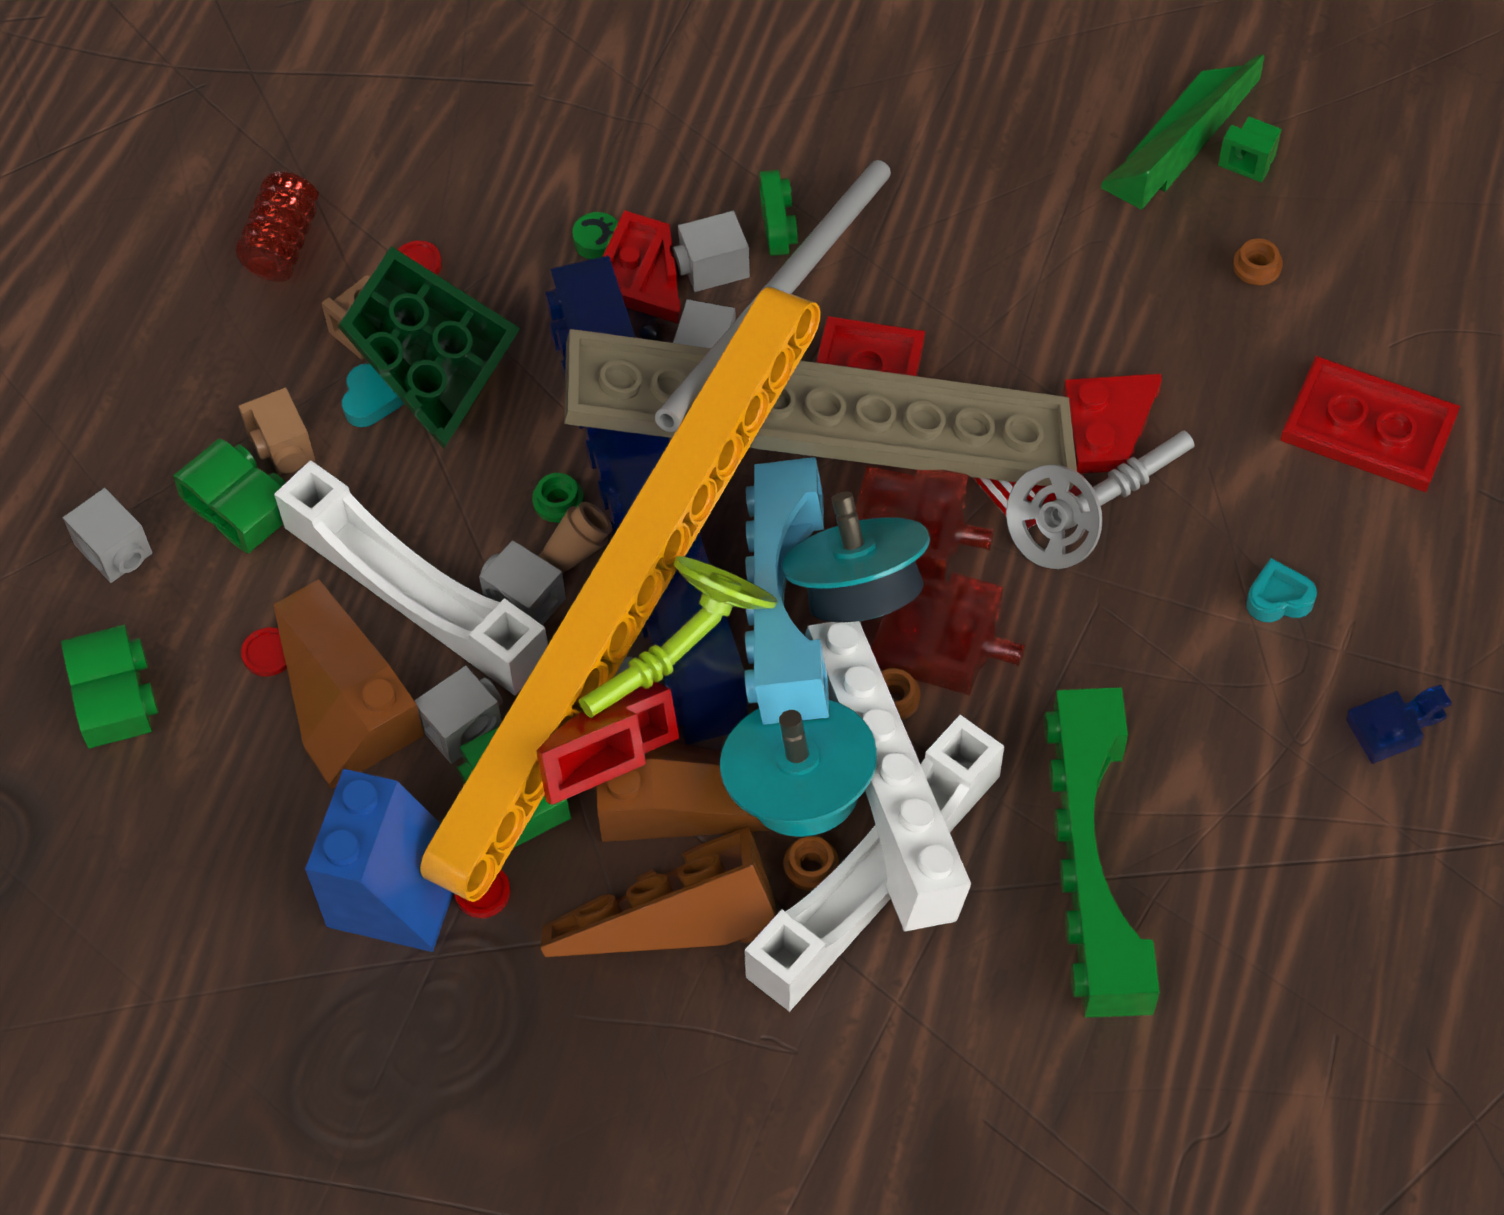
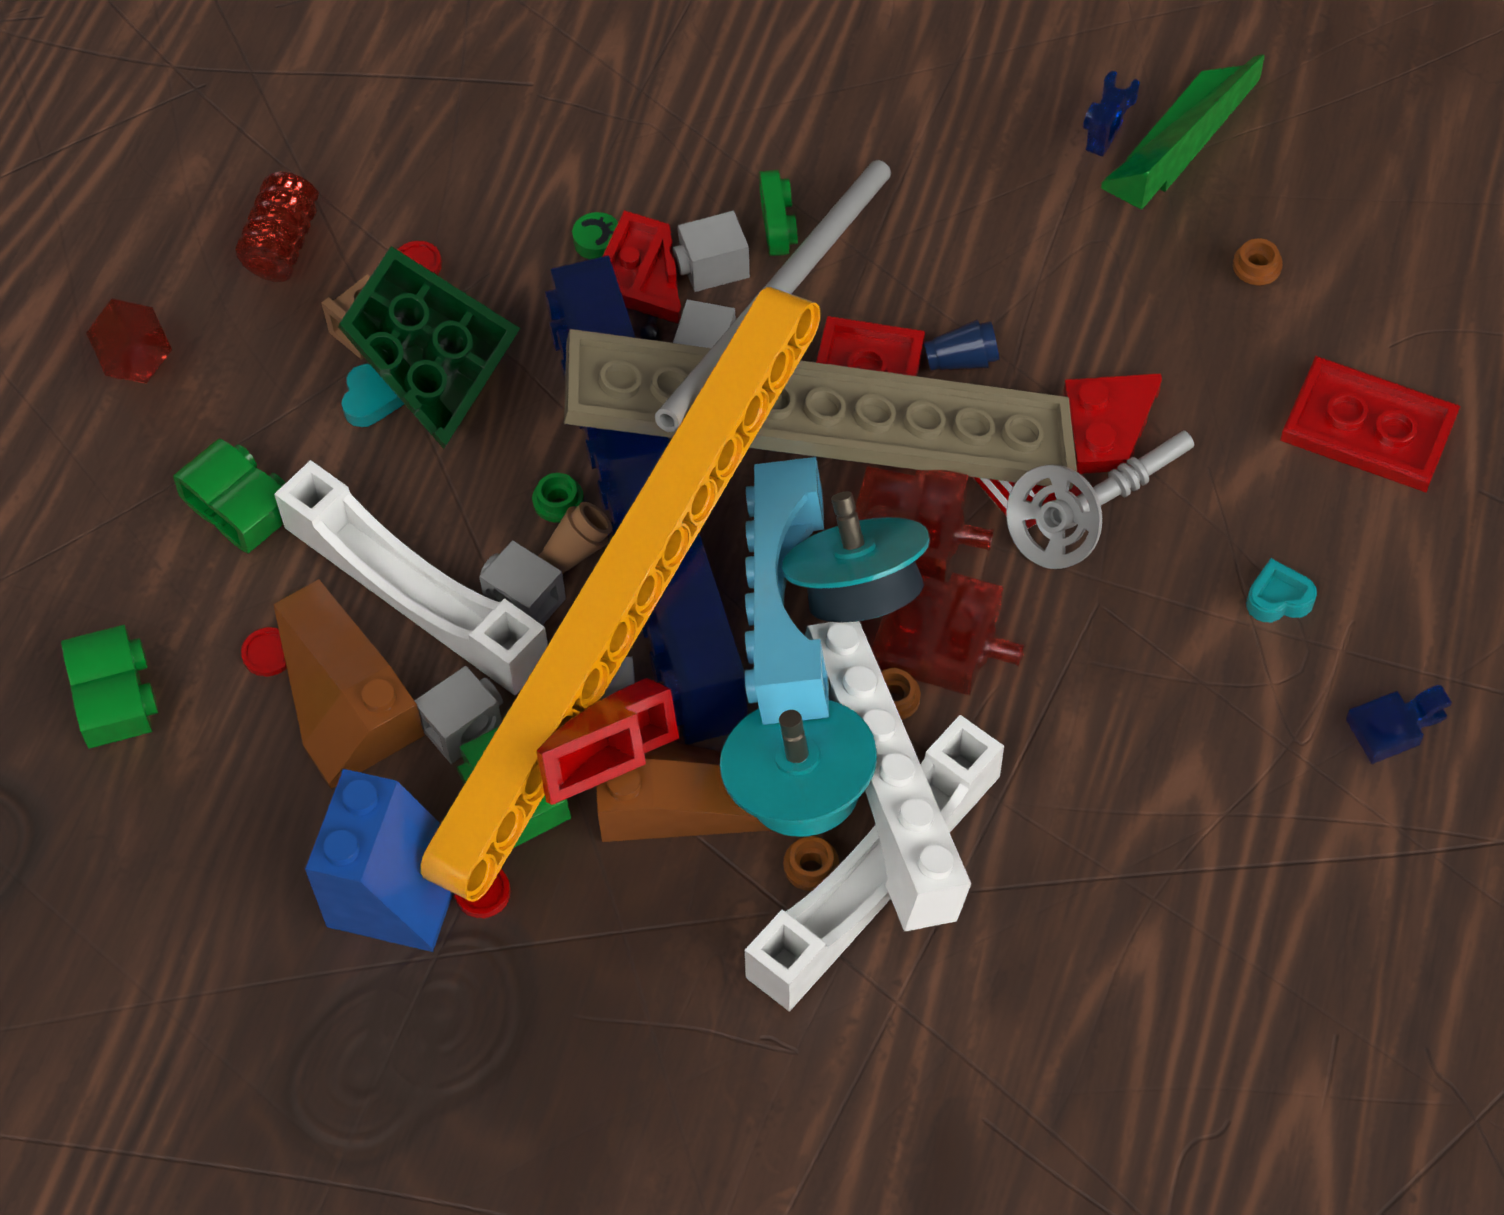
(108, 535): light grey brick -> none
(129, 341): none -> clear red brick
(277, 431): medium nougat brick -> none
(705, 902): dark orange wedge -> none
(719, 595): lime dish -> none
(963, 347): none -> dark blue cone
(1106, 118): none -> clear blue plate
(1114, 965): green arch -> none
(1250, 148): green piece -> none

